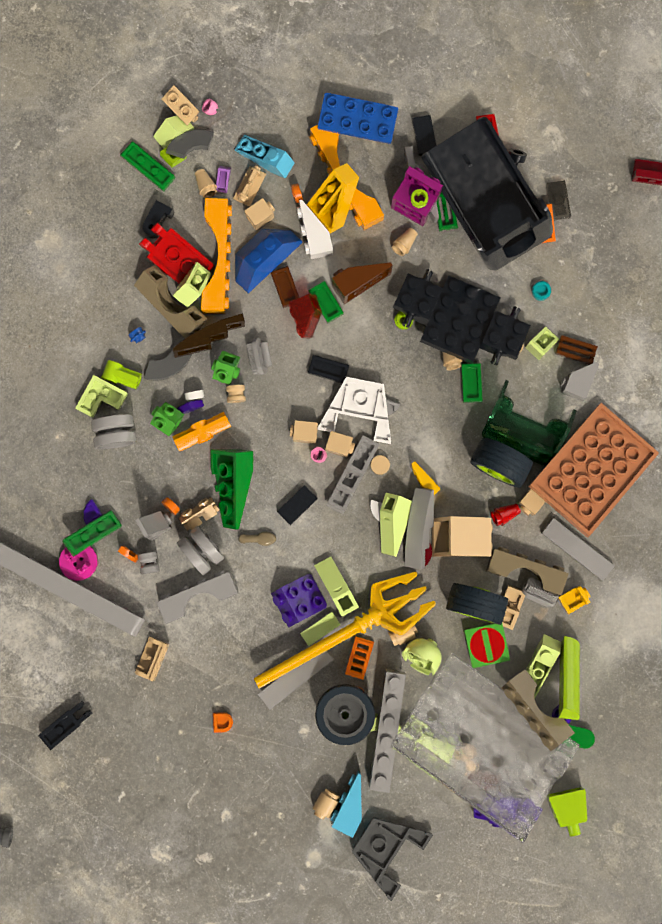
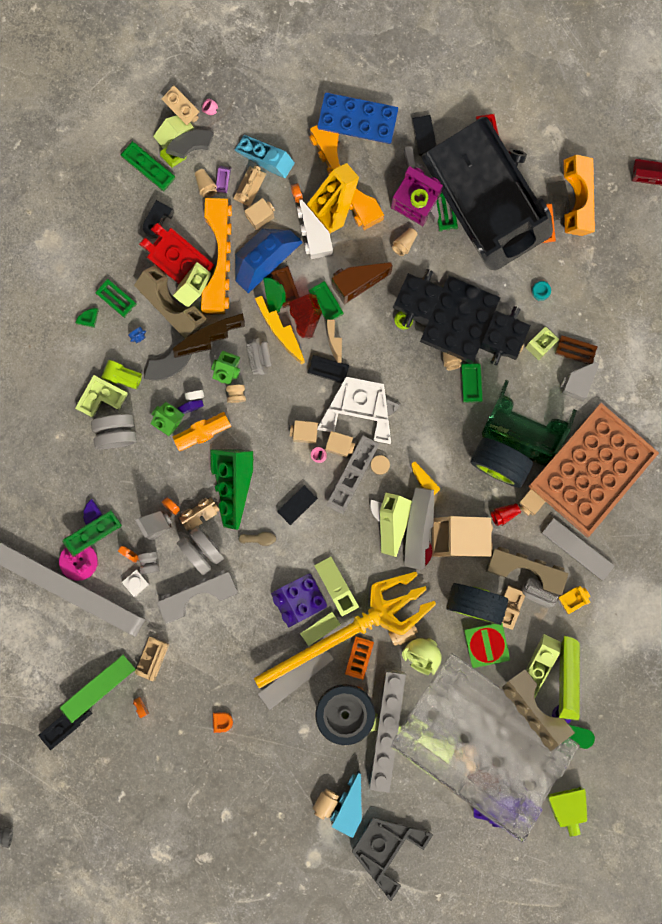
(88, 318): none -> green tile
(97, 688): none -> bright green slope
(128, 309): none -> green tile
(135, 583): none -> white plate
(141, 709): none -> orange tile
(275, 294): none -> green tile
(283, 335): none -> yellow slope
(334, 343): none -> tan slope
(580, 174): none -> light orange arch

